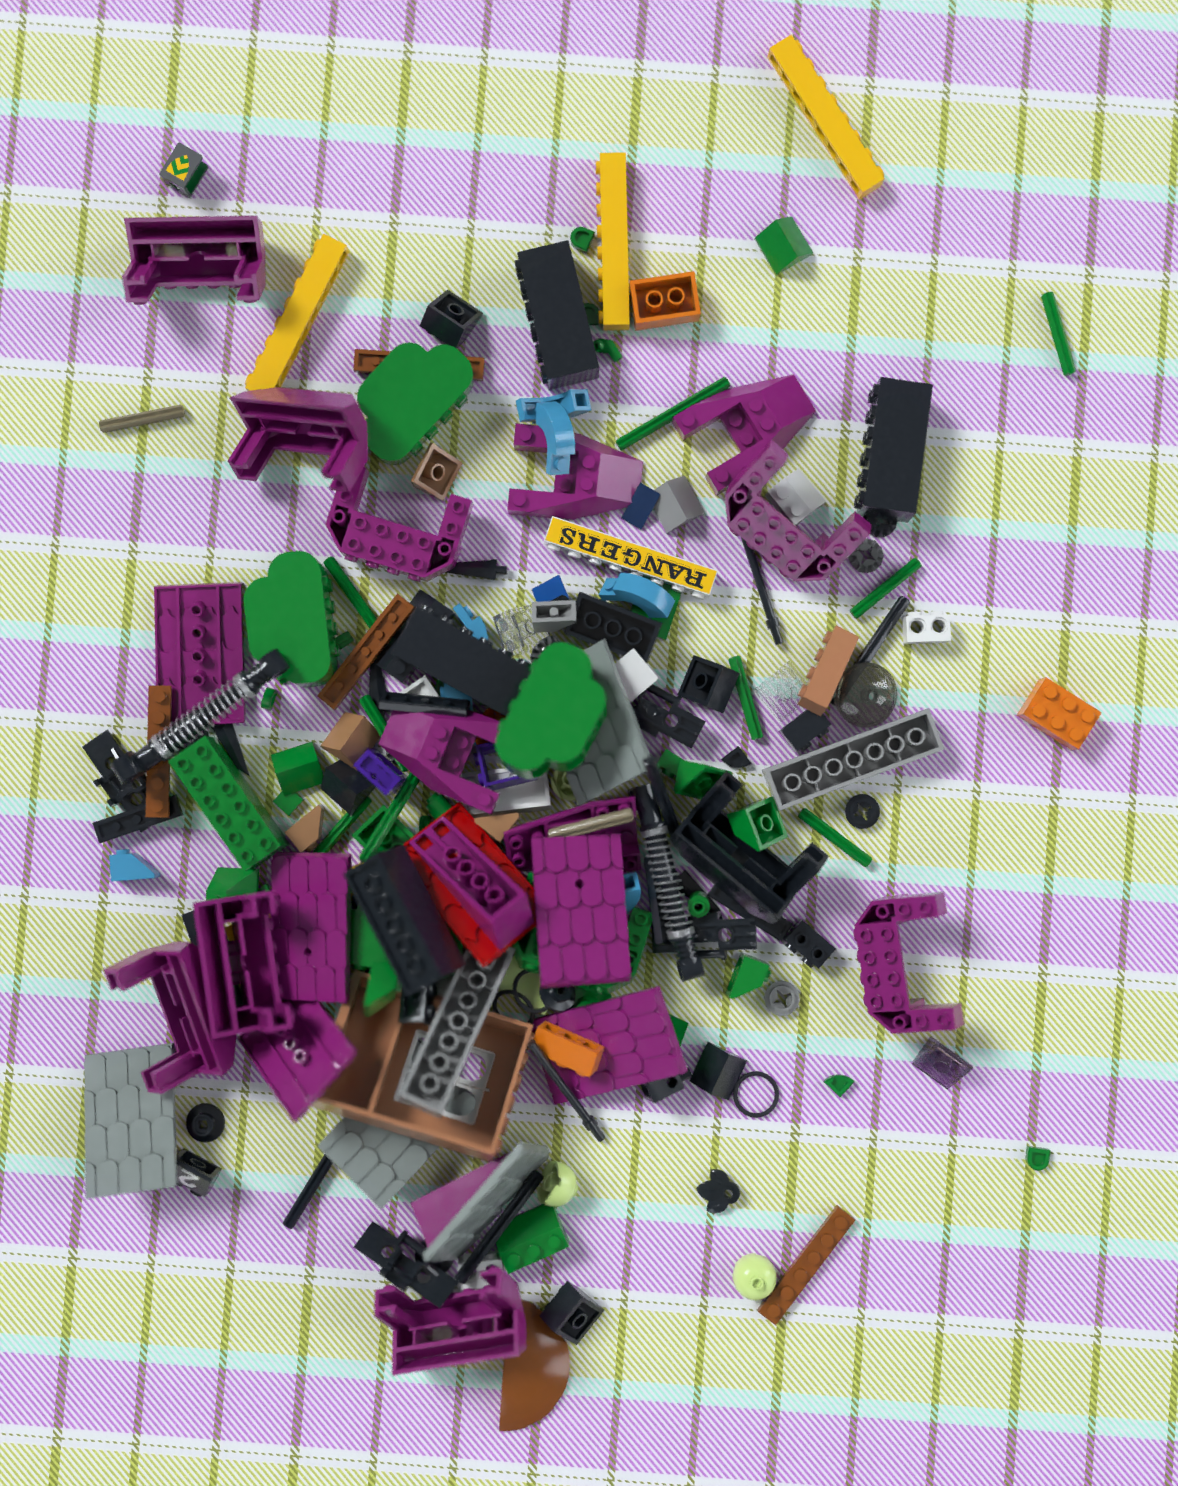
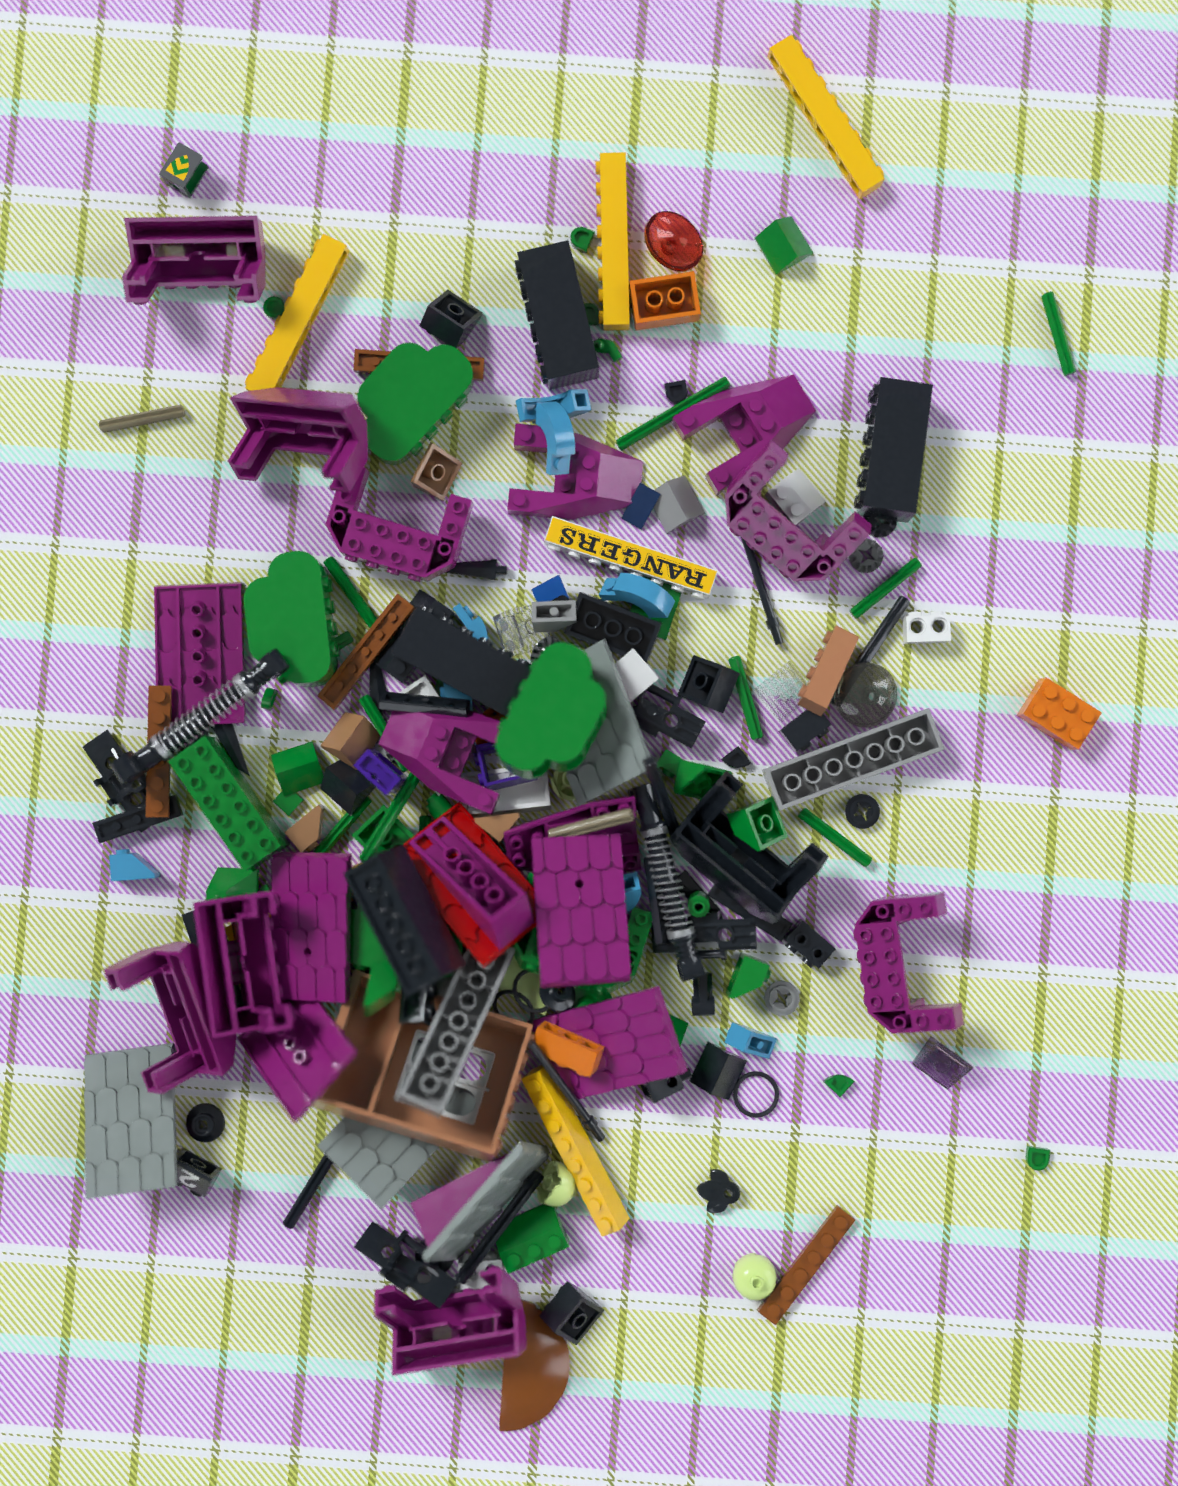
(273, 307): none -> green tile
(576, 1152): none -> yellow brick
(673, 241): none -> clear red dish
(675, 391): none -> black tile
(702, 999): none -> black piece
(750, 1040): none -> dark azure slope

